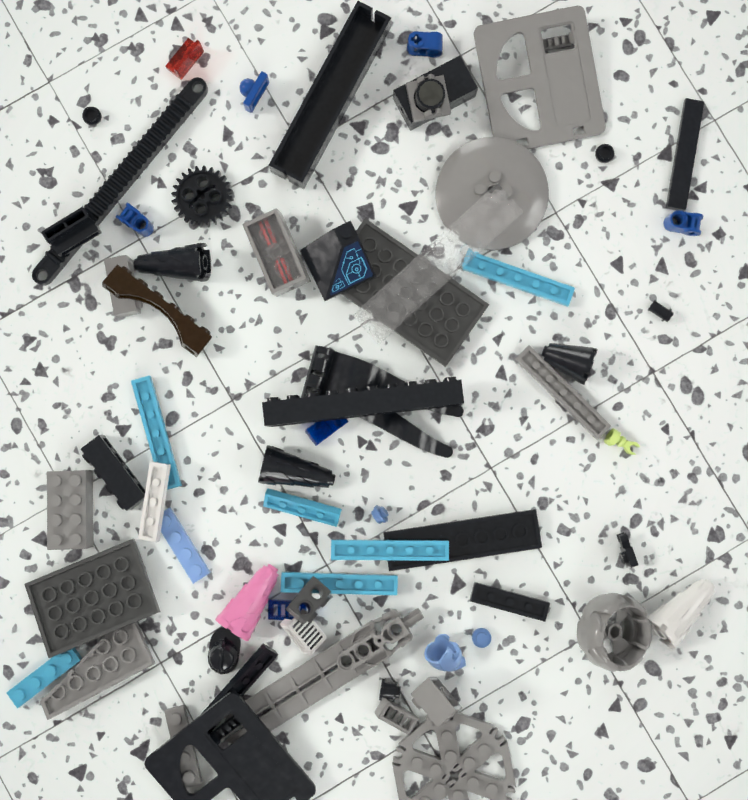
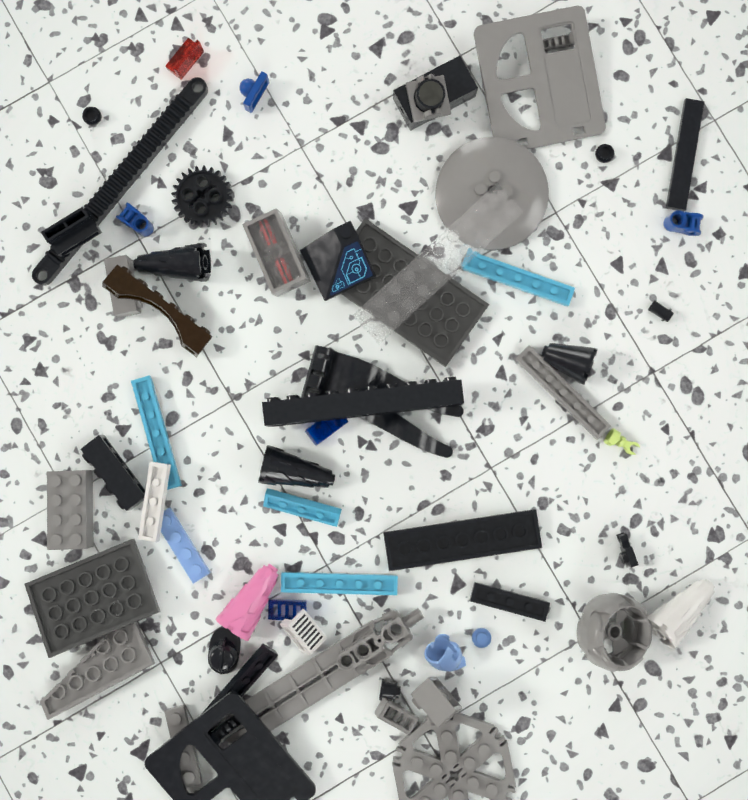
(43, 677): medium azure plate -> none
(305, 598): dark grey brick -> none
(330, 95): black piece -> none
(380, 514): medium blue plate -> none
(390, 550): medium azure plate -> none
(428, 44): blue piece -> none

